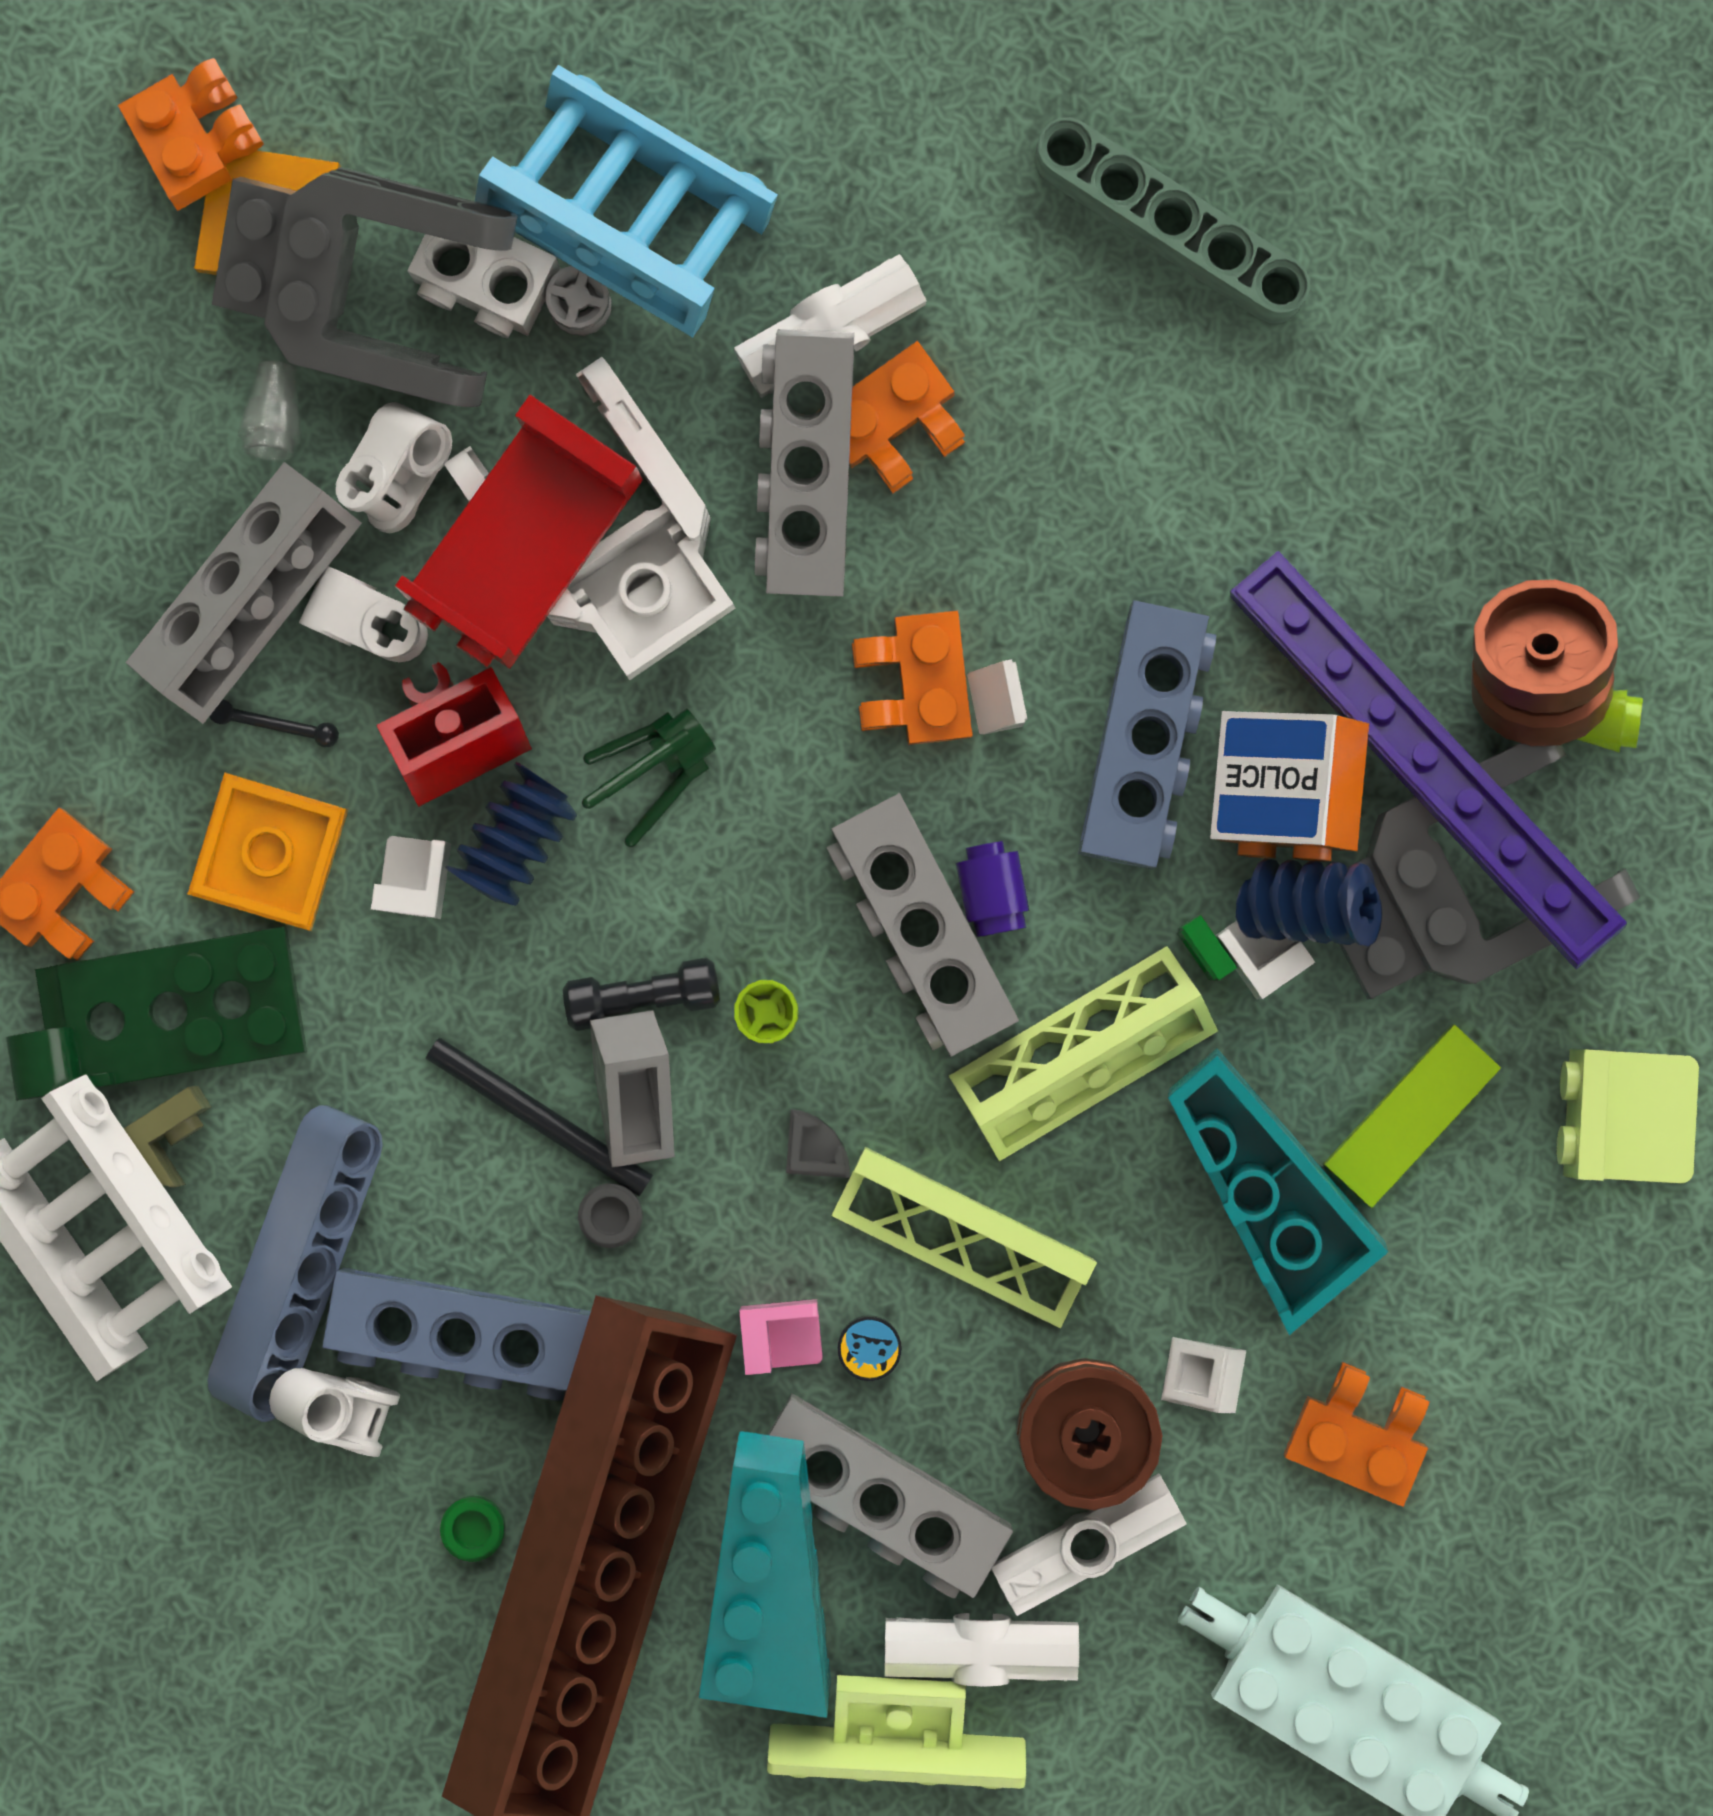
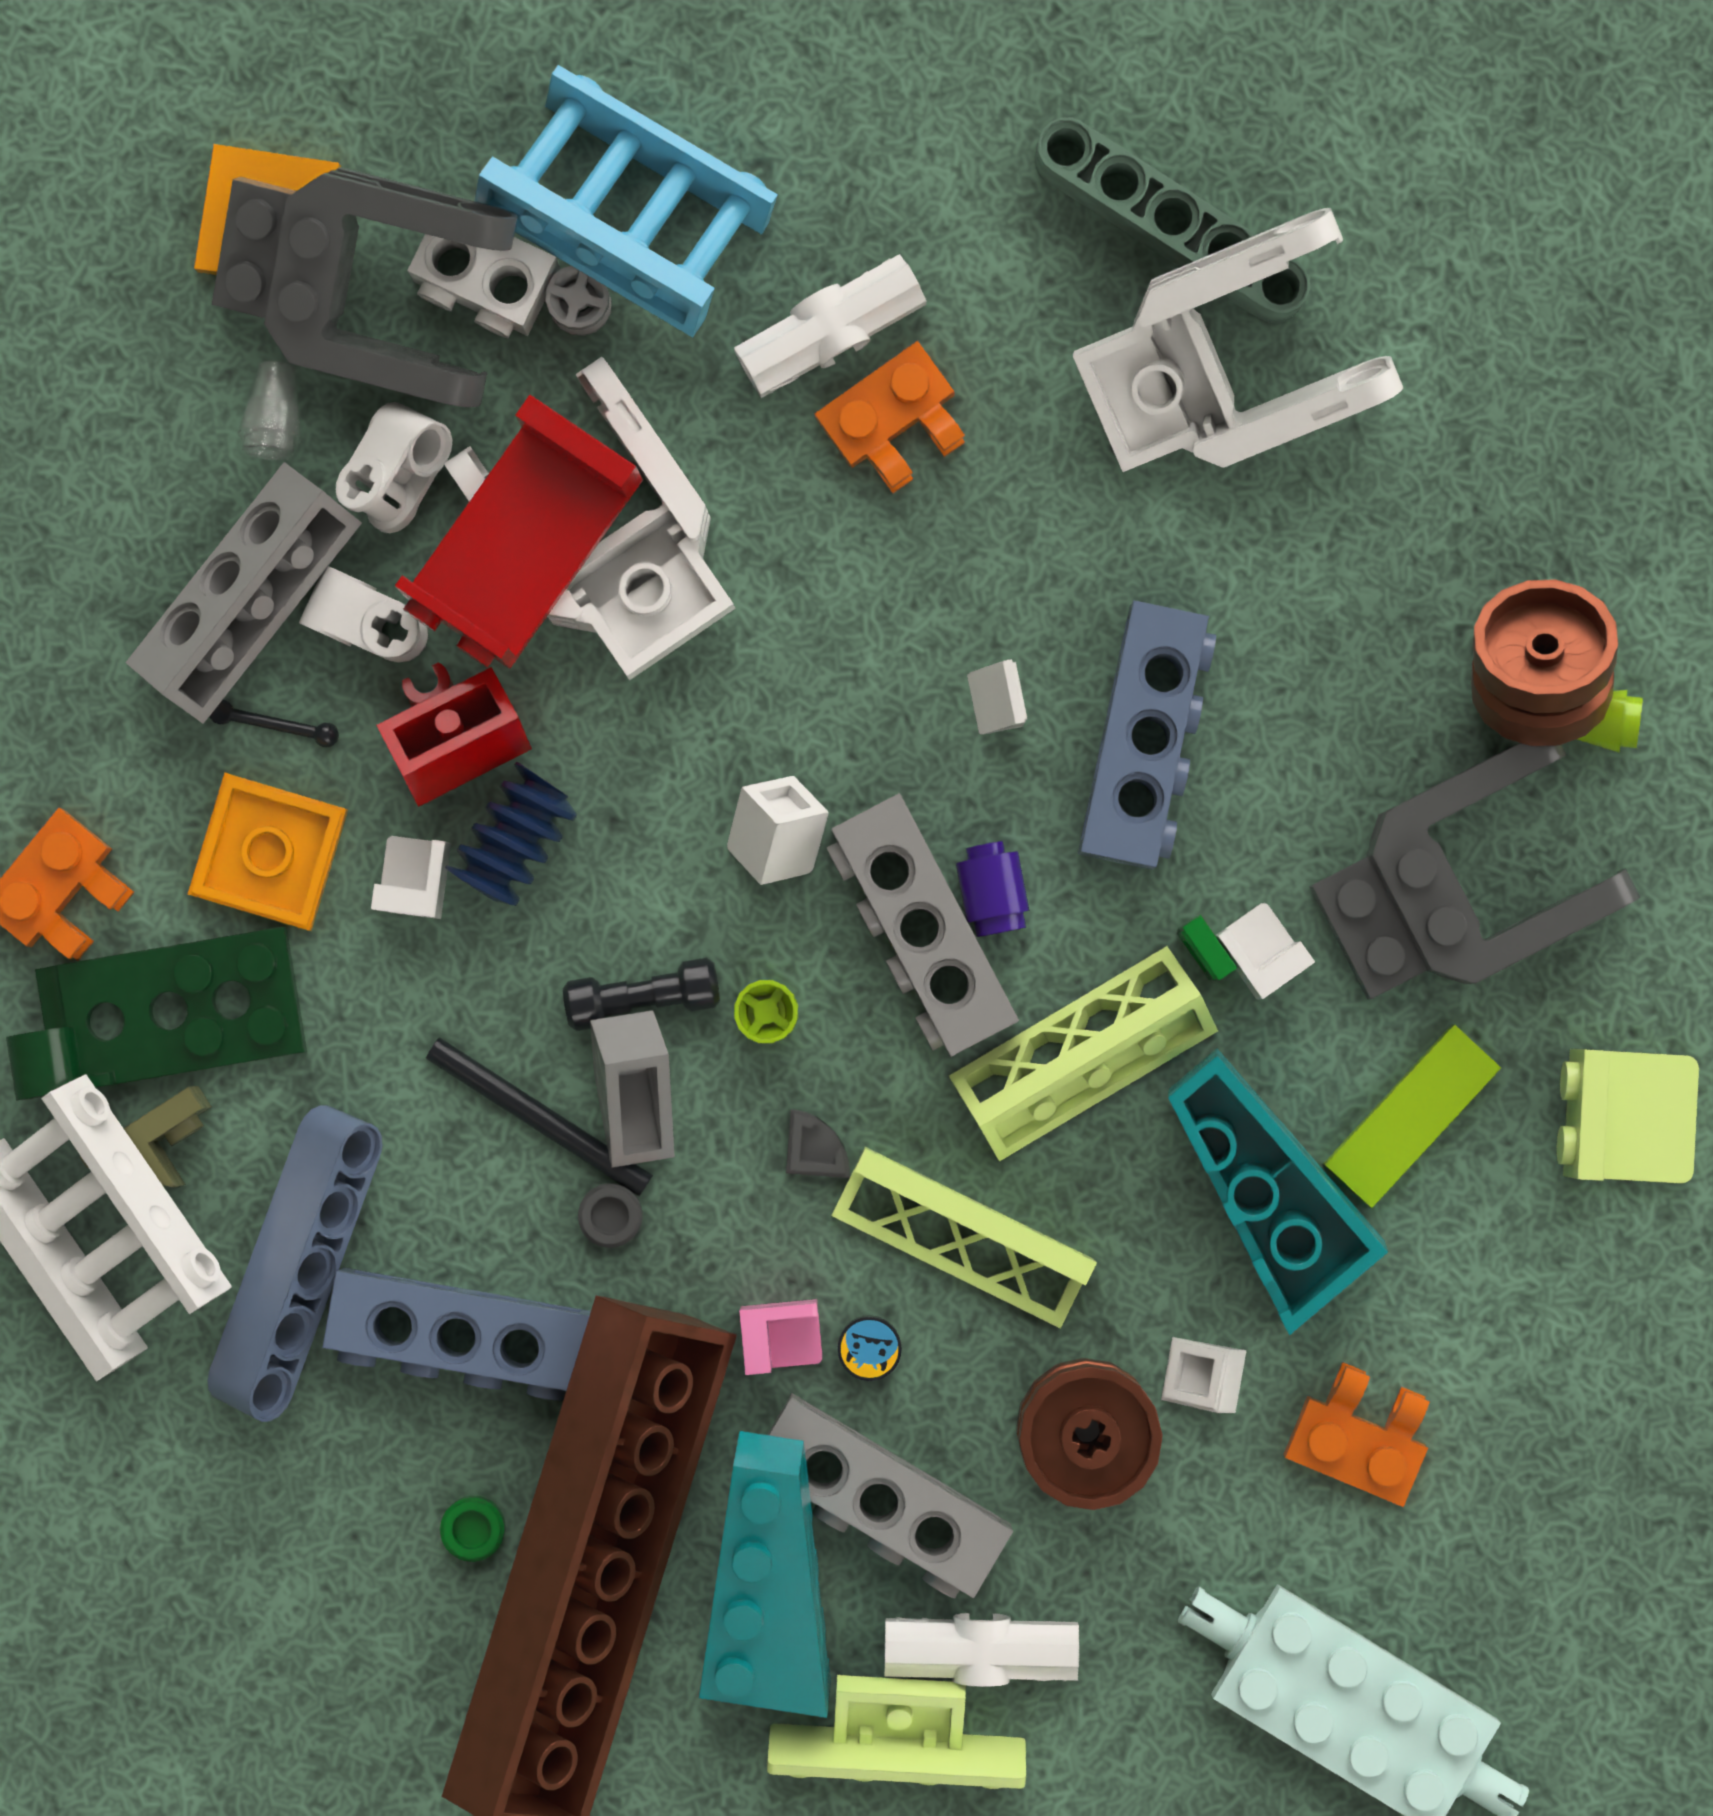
(174, 140): orange plate -> none
(343, 1410): white piece -> none
(678, 744): dark green plant -> none
(777, 830): none -> white panel
(817, 564): light grey brick -> none
(930, 676): orange plate -> none
(1050, 1567): white piece -> none
(1165, 384): none -> white plate
(1289, 783): piece -> none
(1310, 903): dark blue piece -> none
(1429, 761): dark purple tile -> none

